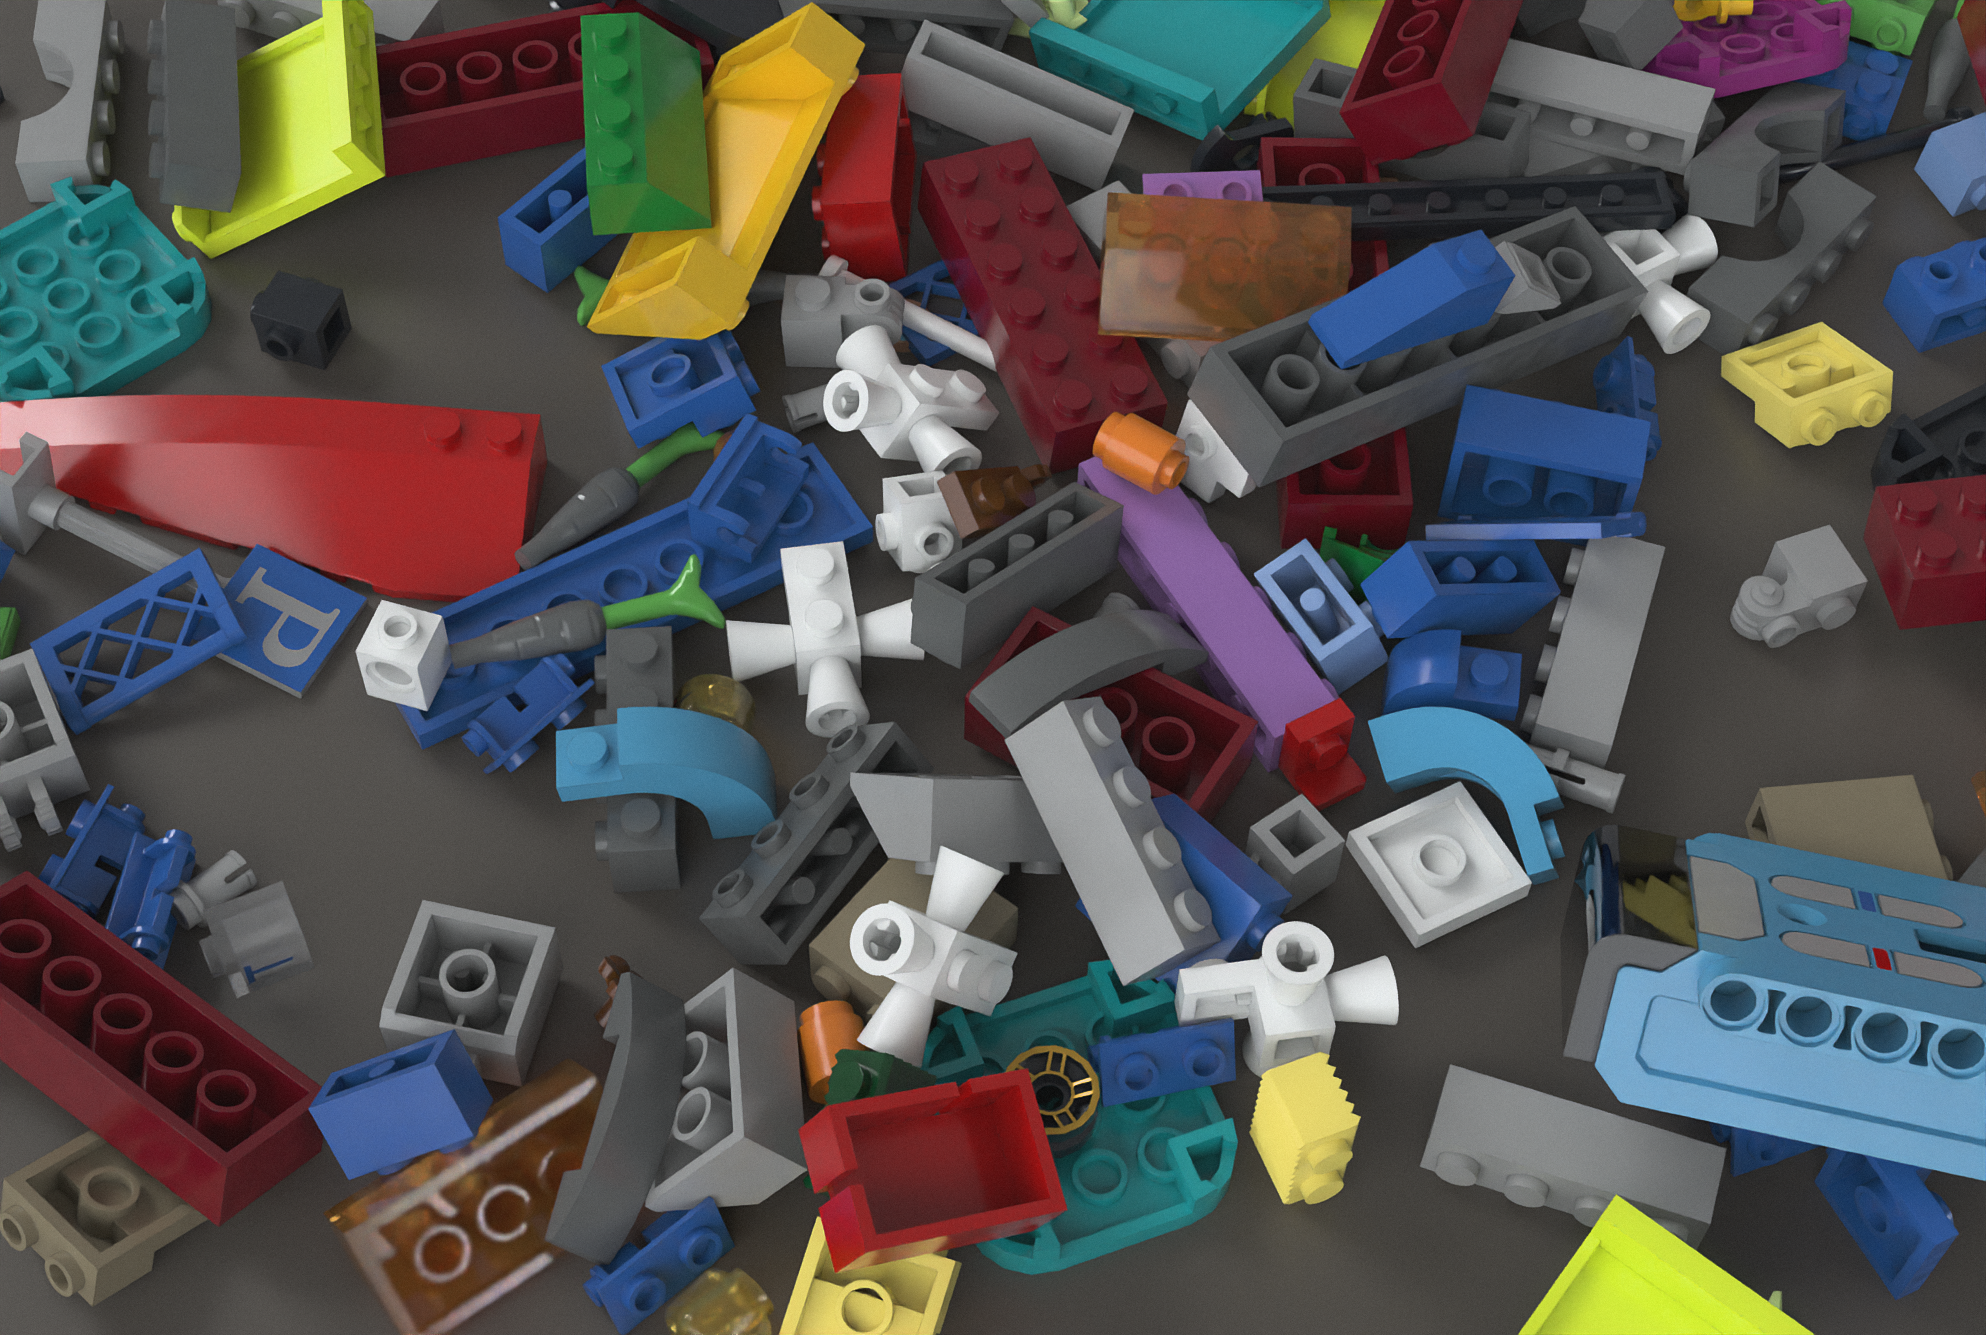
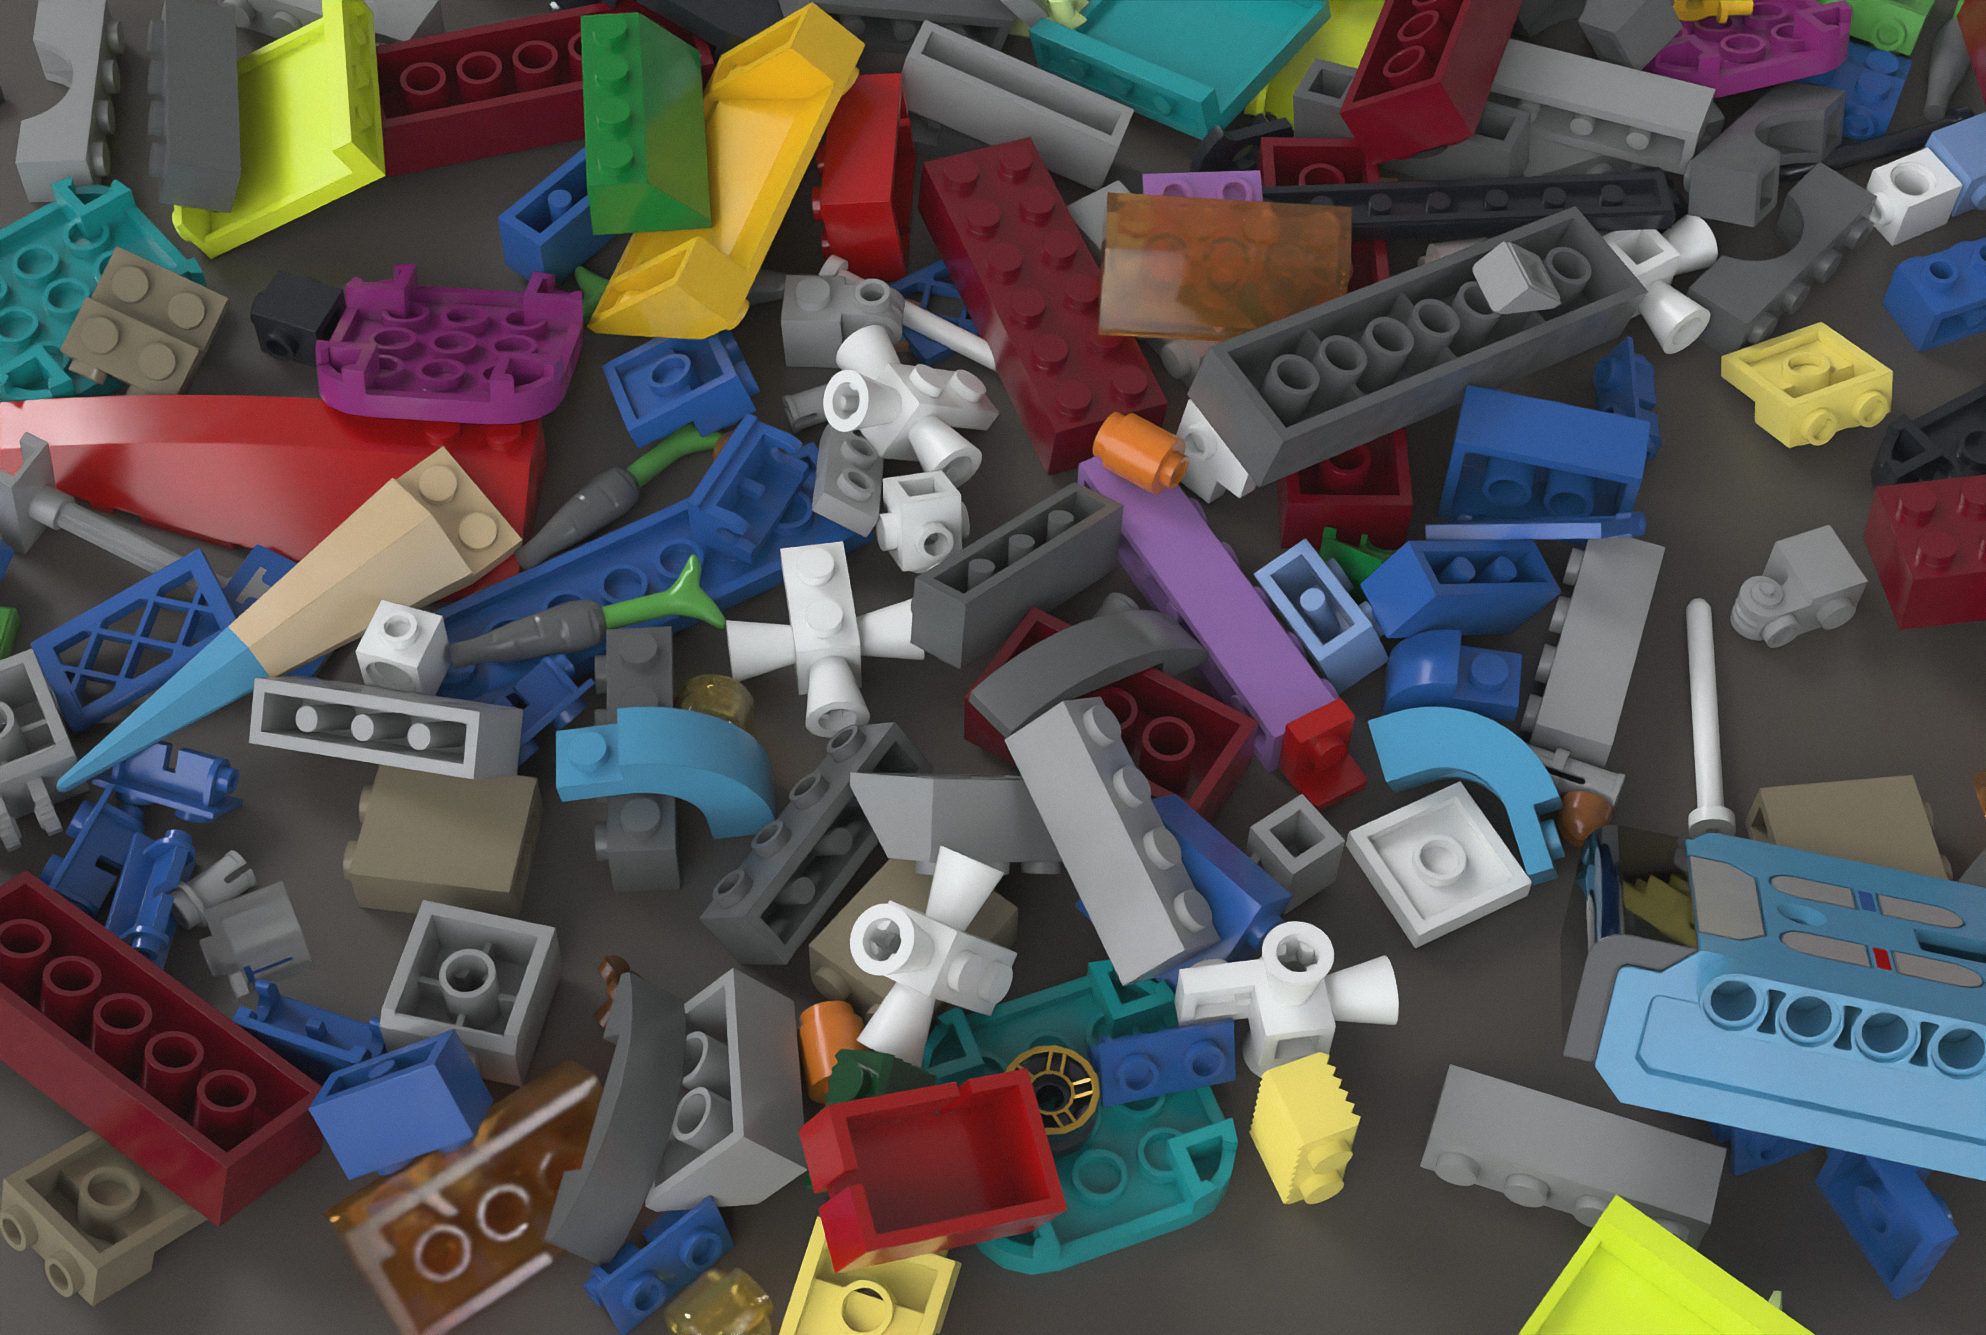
(144, 327): none -> dark tan plate
(194, 788): none -> blue hinge
(308, 1035): none -> blue hinge
(386, 726): none -> light grey brick
(402, 546): none -> tan plate
(444, 841): none -> dark tan brick
(451, 350): none -> magenta tile
(848, 480): none -> light grey hinge
(990, 496): reddish brown hinge -> none
(1417, 301): blue slope -> none
(1582, 815): none -> dark orange hinge
(1710, 812): none -> white bar
(1912, 196): none -> white brick

